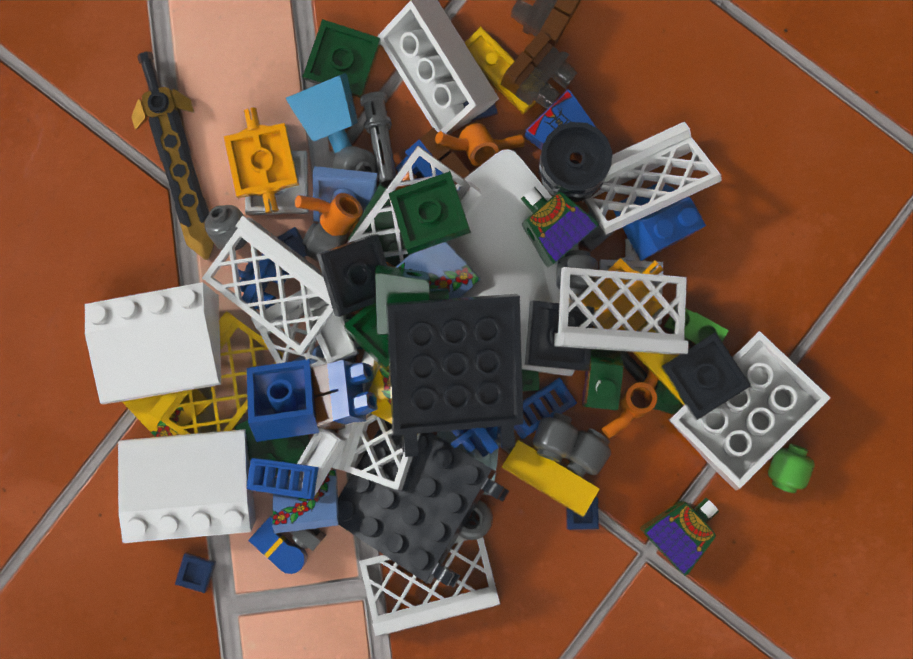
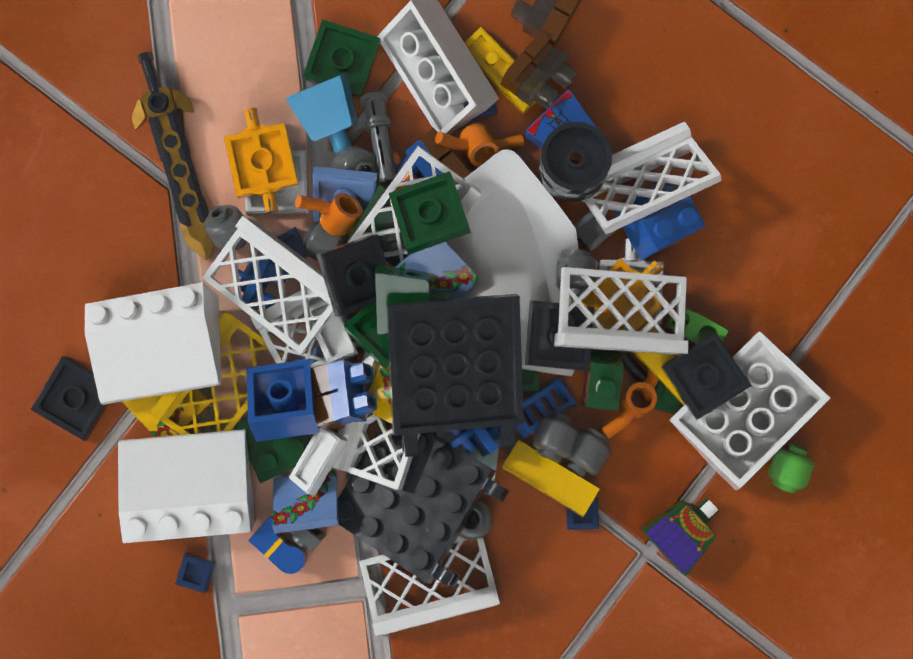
(71, 399): none -> black tile
(262, 477): blue slope -> none
(555, 225): torso -> none

